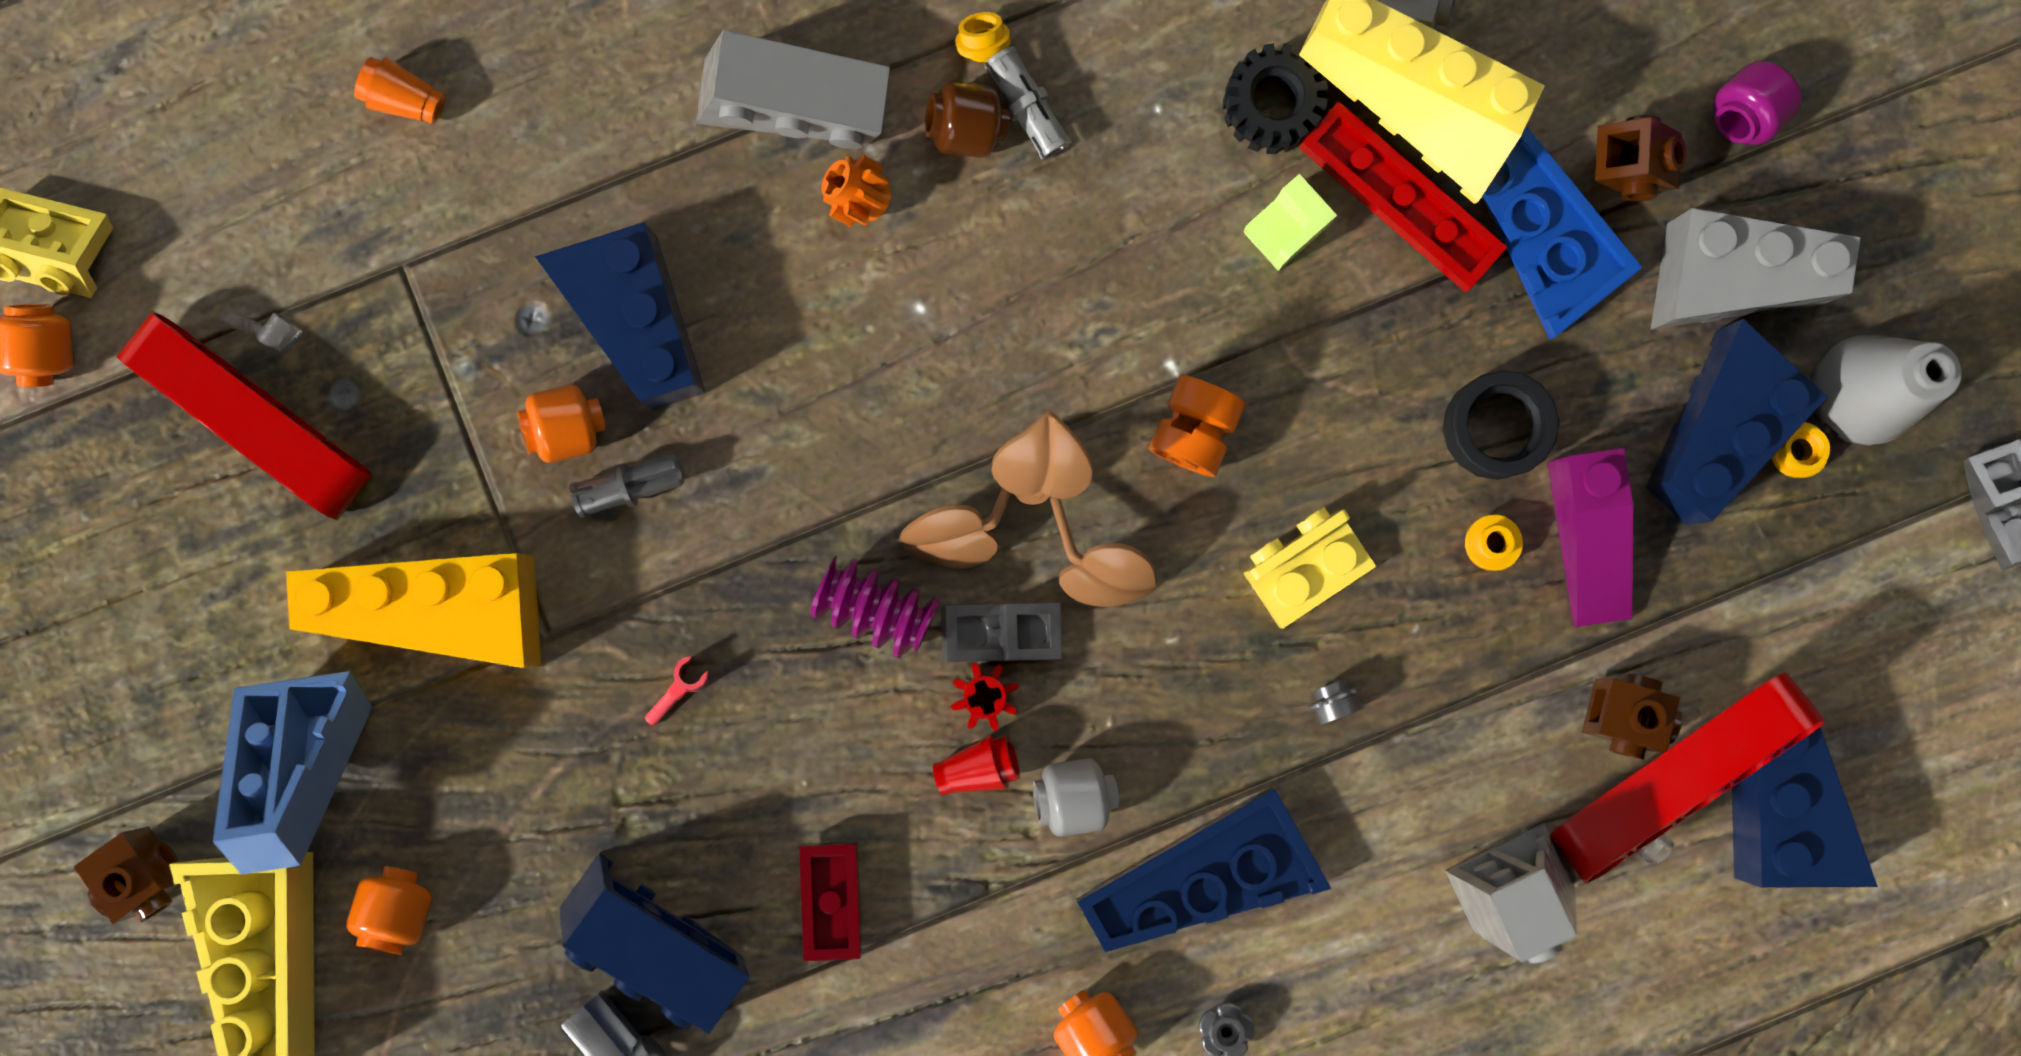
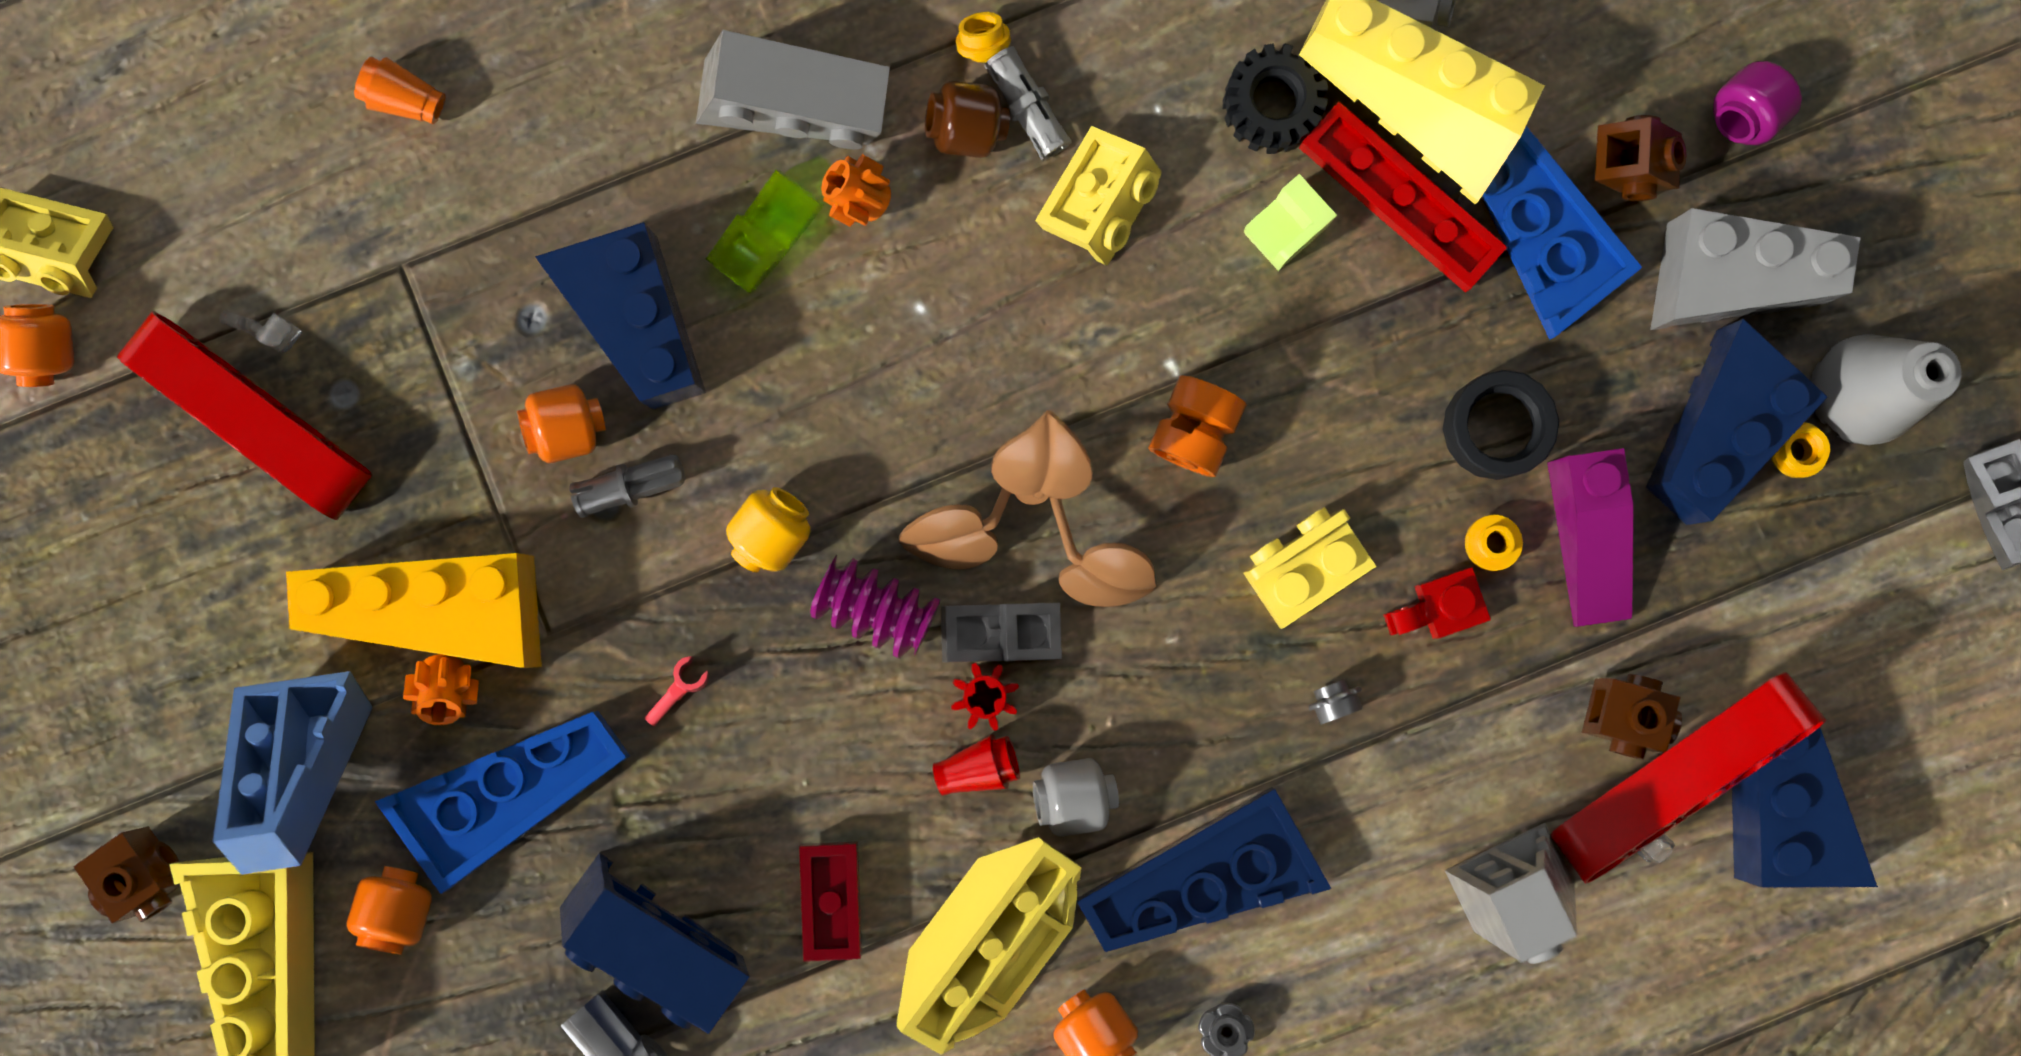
(440, 689): none -> orange gear
(488, 804): none -> blue wing
(765, 232): none -> clear neon green slope
(768, 530): none -> yellow head
(987, 943): none -> light yellow wedge
(1101, 194): none -> light yellow bracket
(1444, 605): none -> red plate

